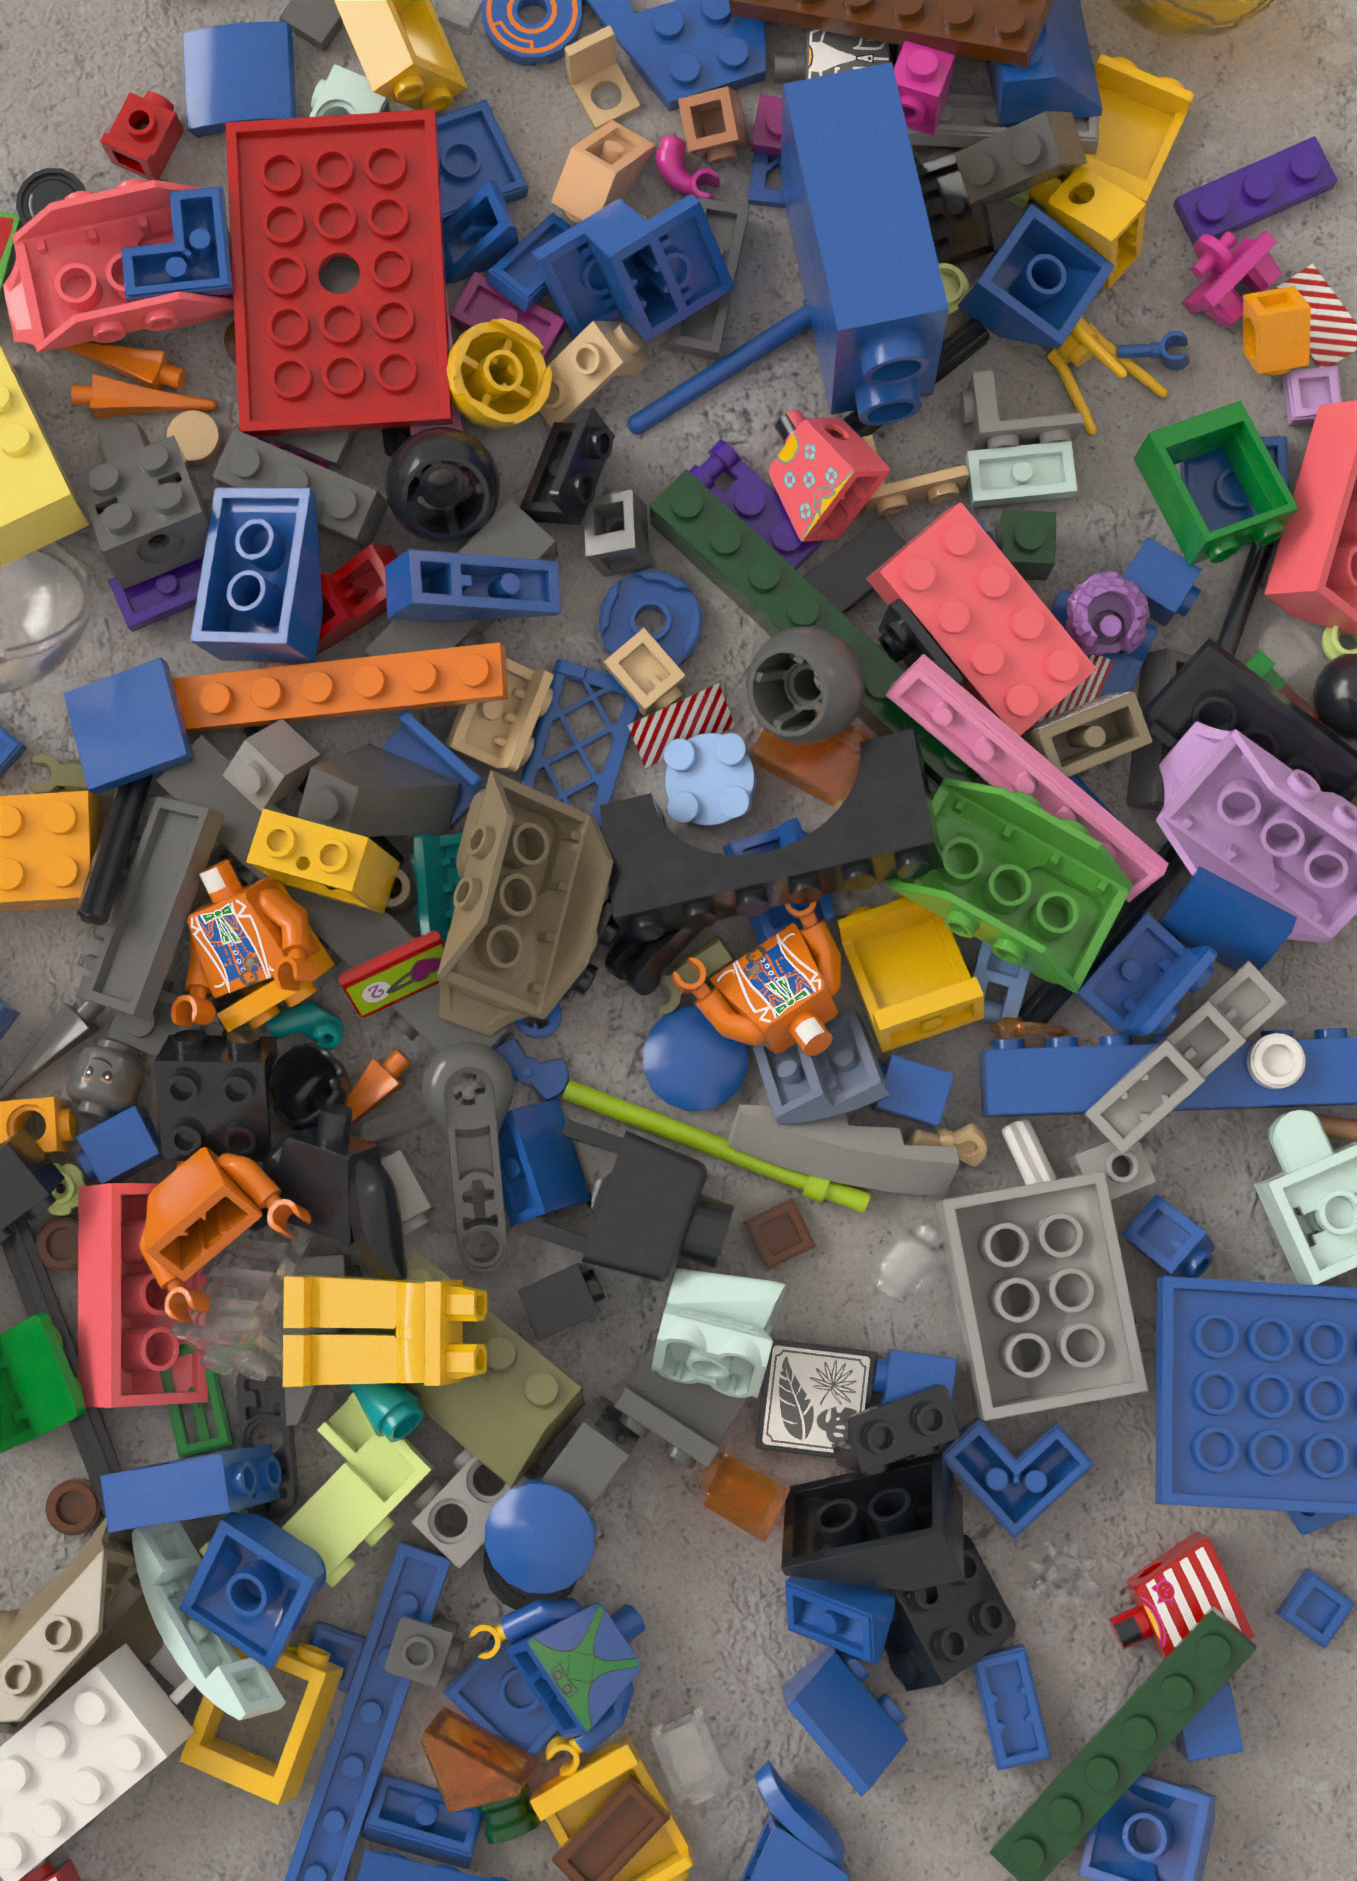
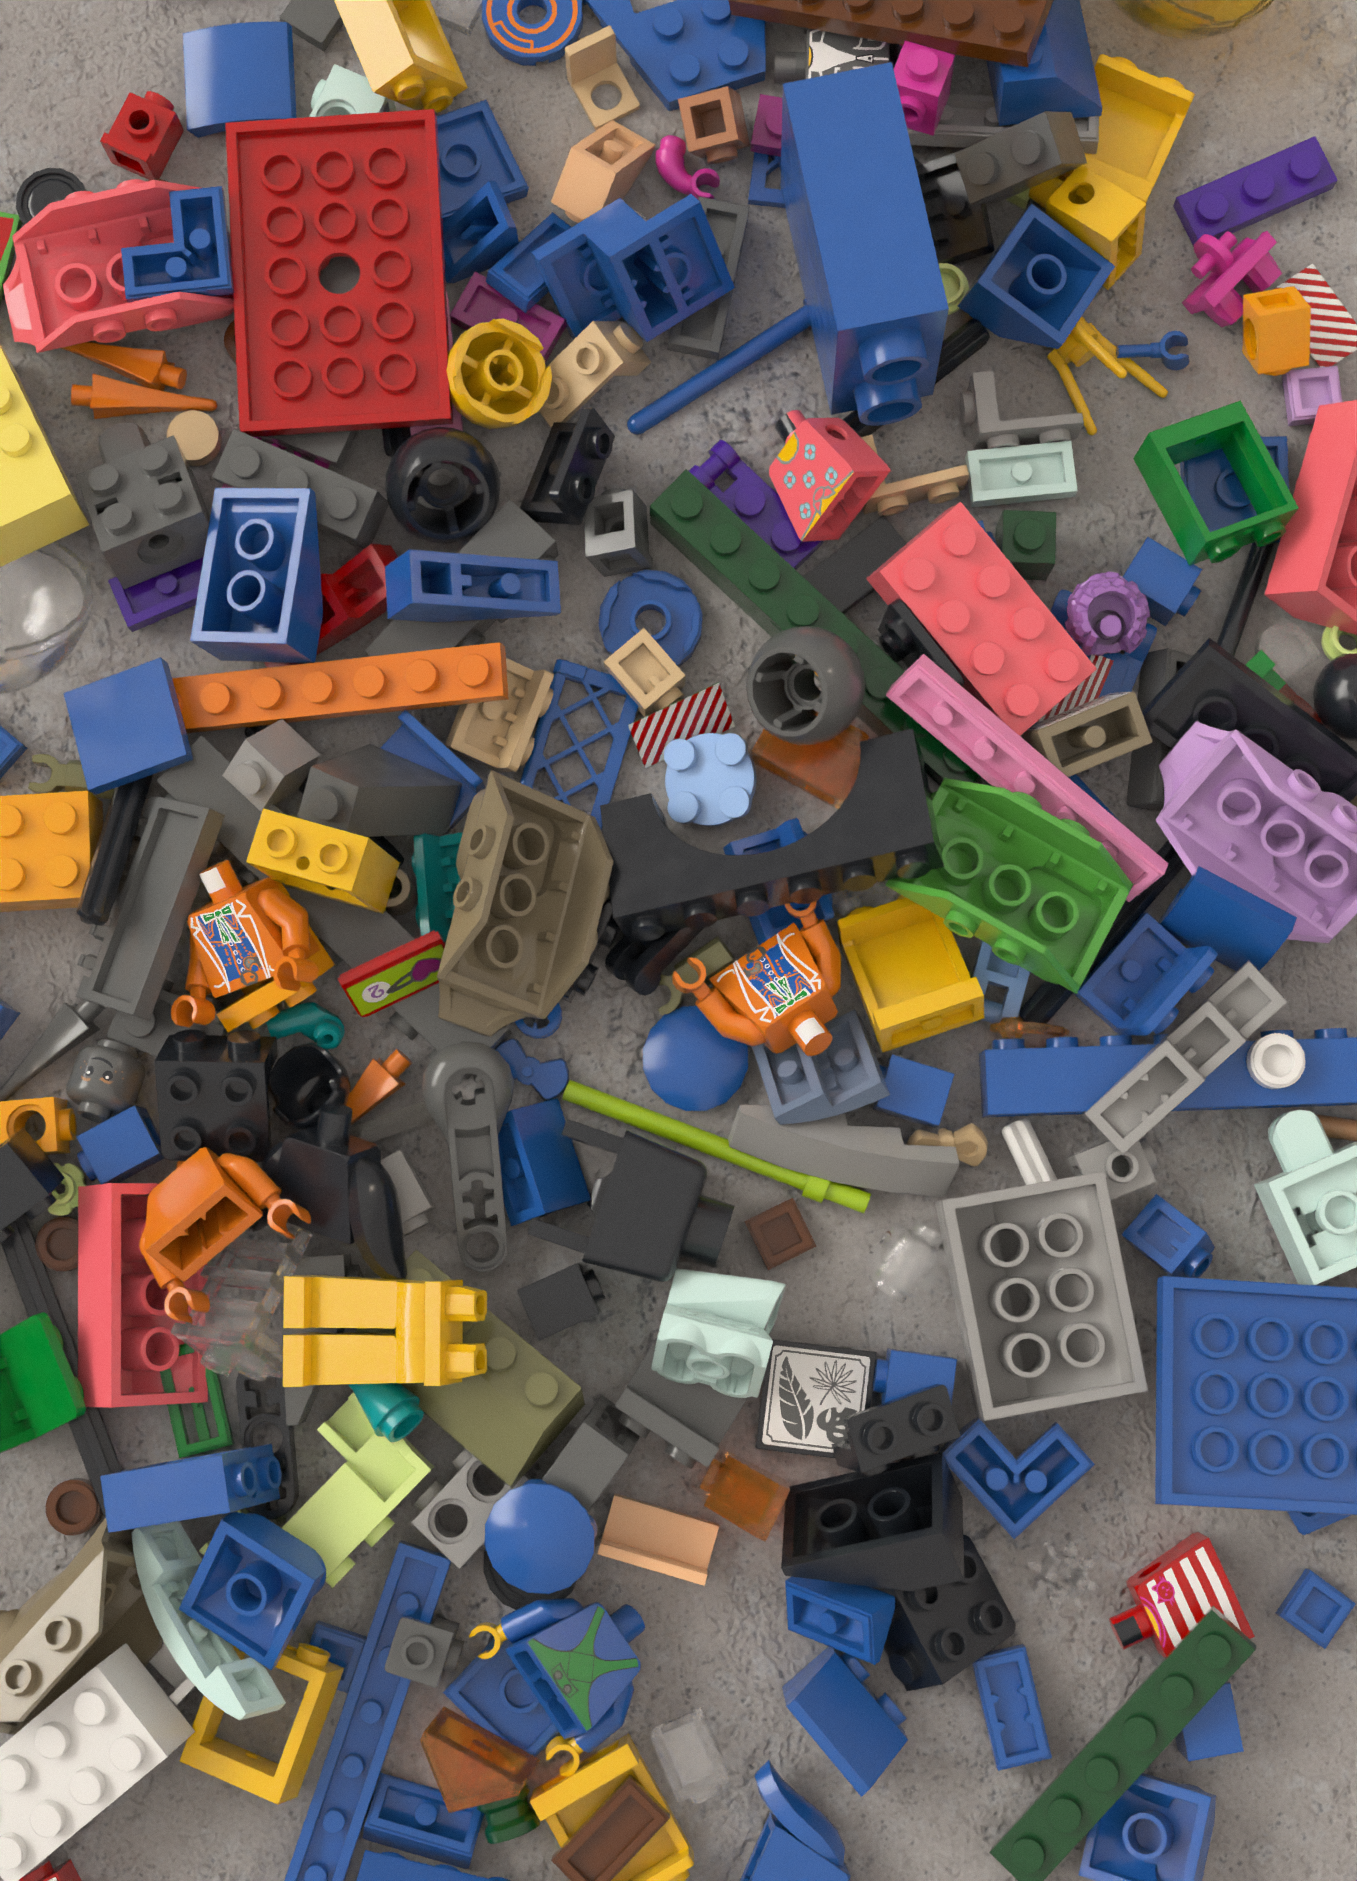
(658, 1539): none -> light nougat panel

